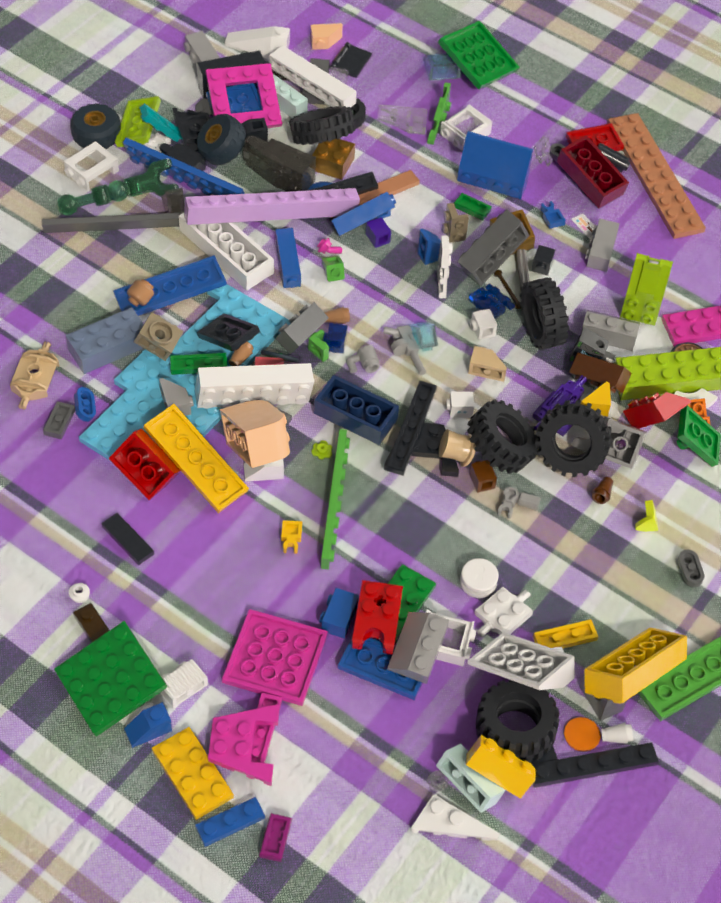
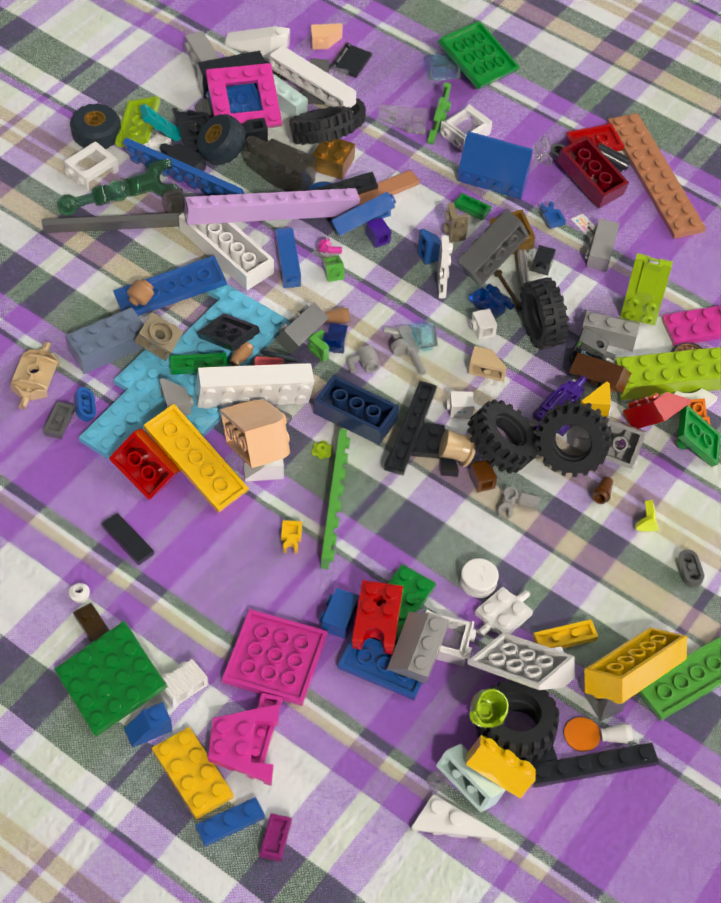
(488, 708): none -> lime piece

